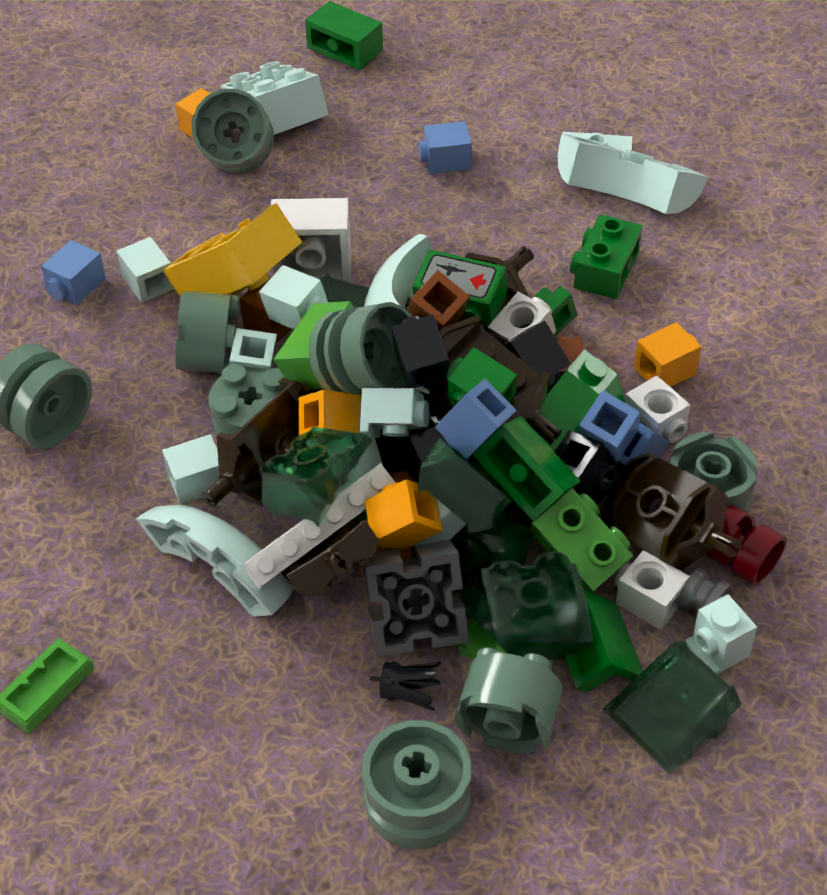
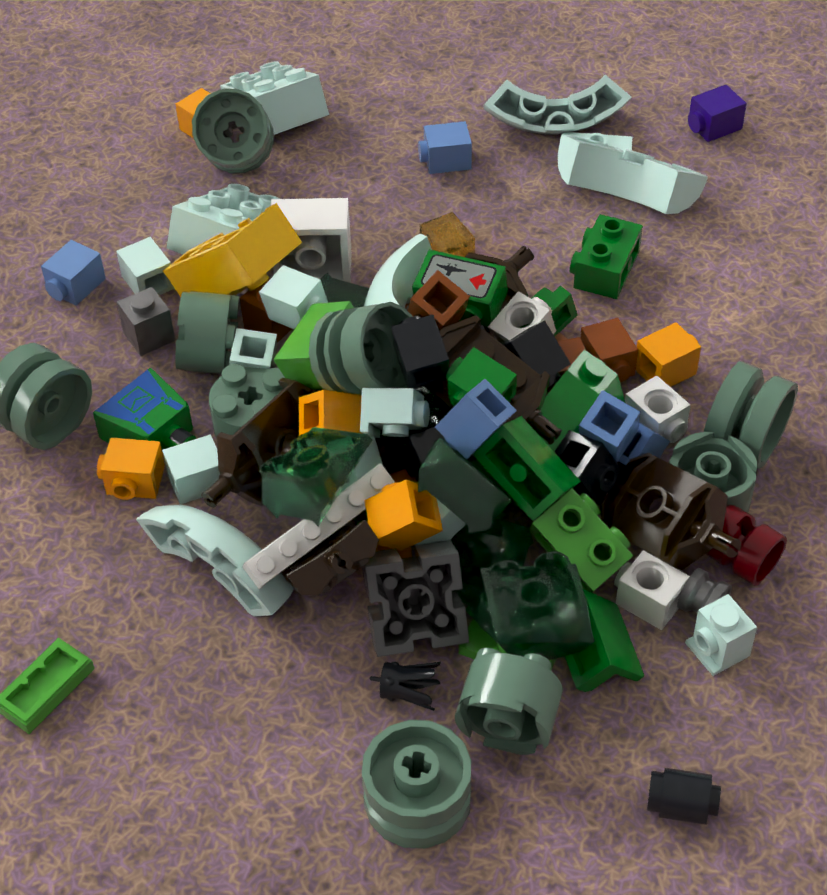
(131, 468): none -> light orange brick
(146, 321): none -> flat silver brick
(146, 411): none -> torso
(213, 214): none -> light aqua slope
(344, 35): green brick -> none
(448, 235): none -> clear yellow brick
(556, 116): none -> light aqua brick
(611, 345): none -> dark orange brick
(674, 706): clear green slope -> none
(683, 795): none -> black brick
(716, 113): none -> dark purple brick
(752, 409): none -> sand green wheel

